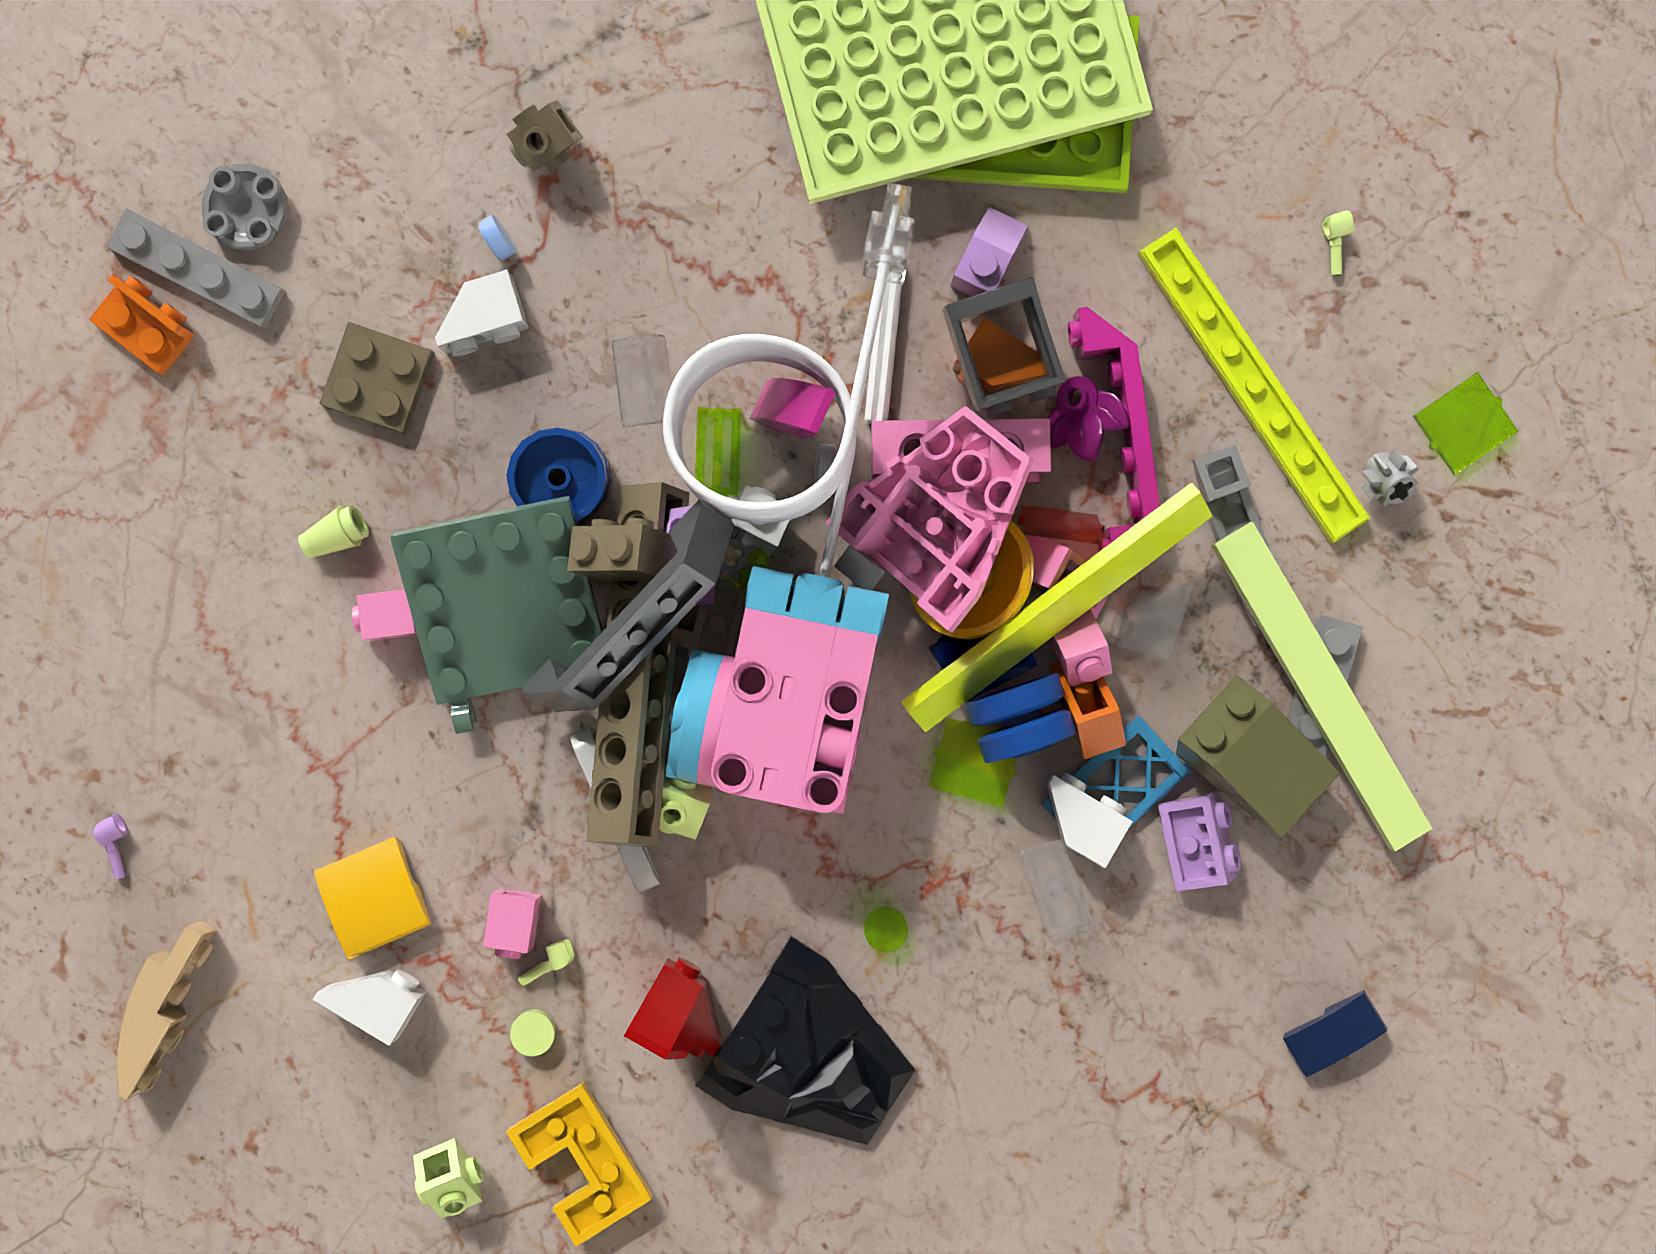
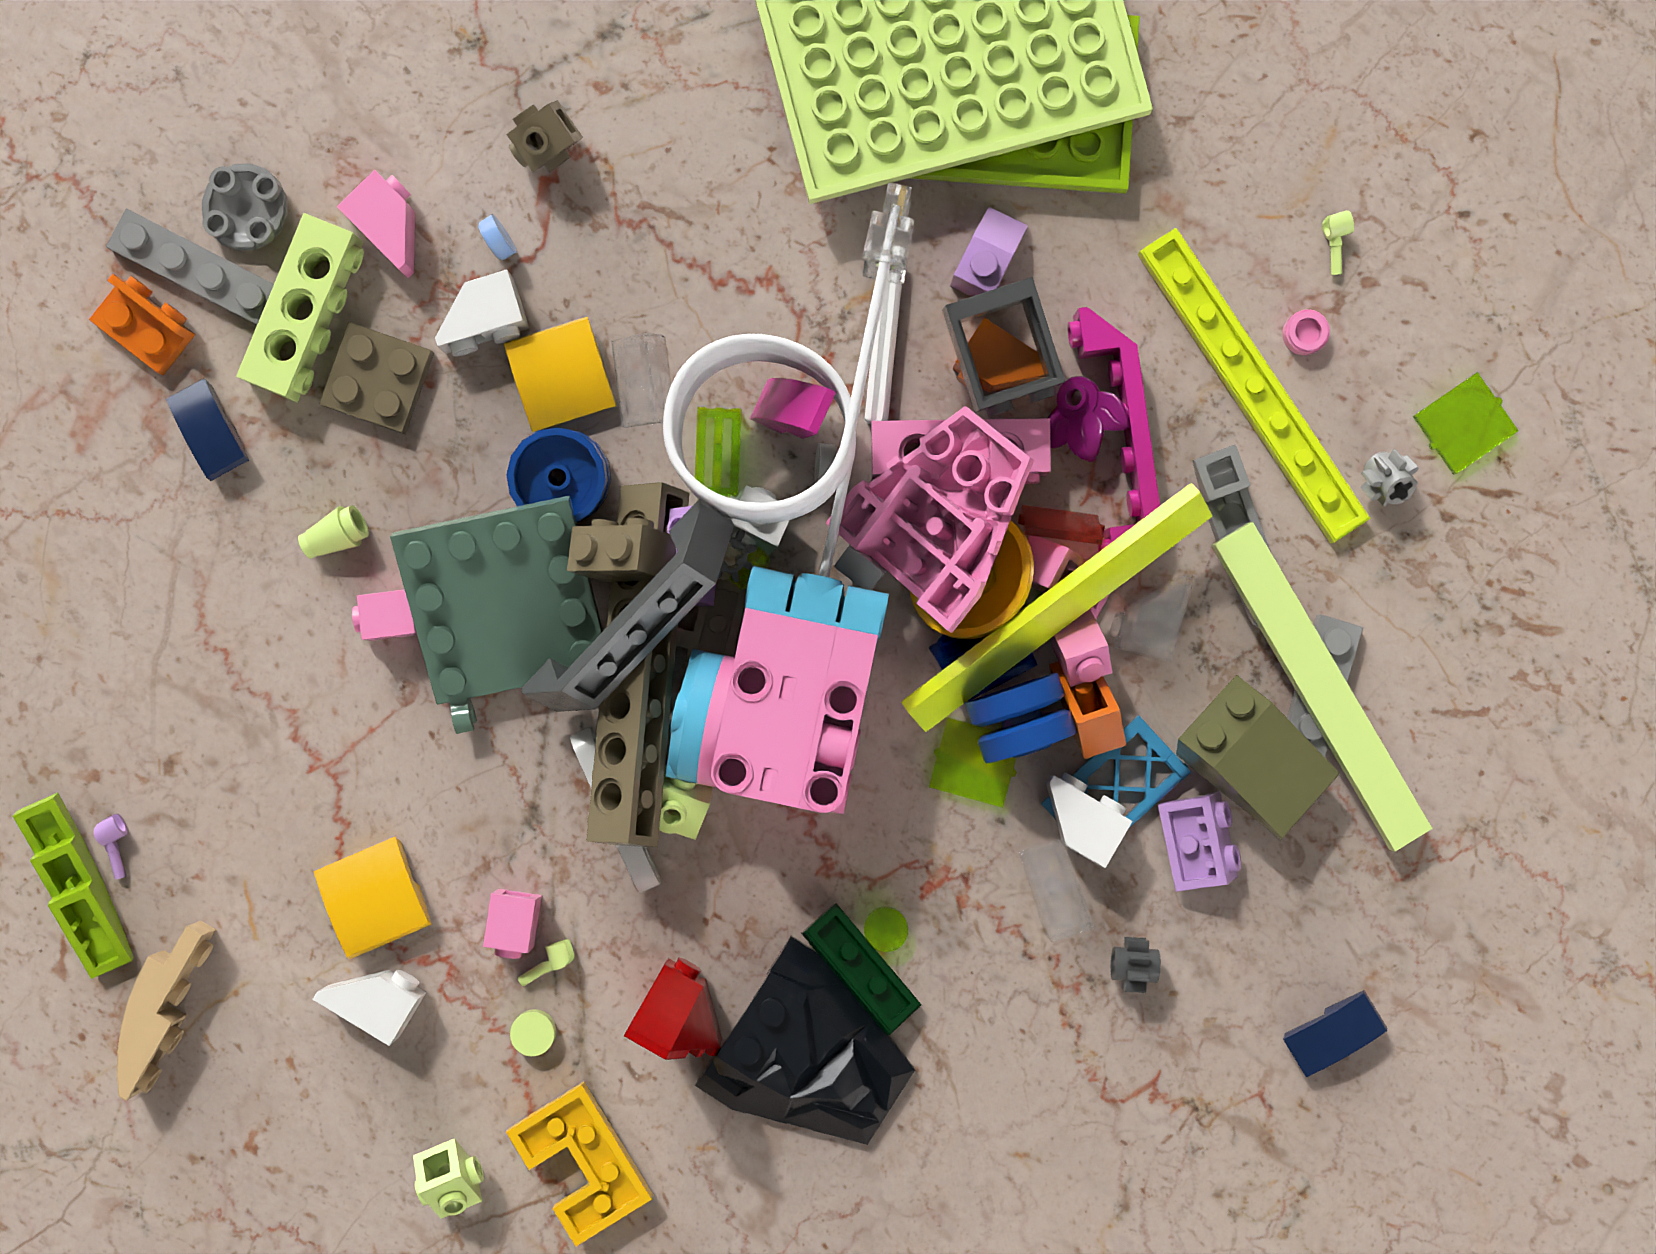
(75, 885): none -> lime slope
(207, 430): none -> dark blue slope
(278, 324): none -> yellowish green brick
(384, 218): none -> bright pink slope
(559, 374): none -> yellow slope
(861, 969): none -> dark green tile
(1135, 964): none -> dark grey gear
(1306, 332): none -> bright pink tile

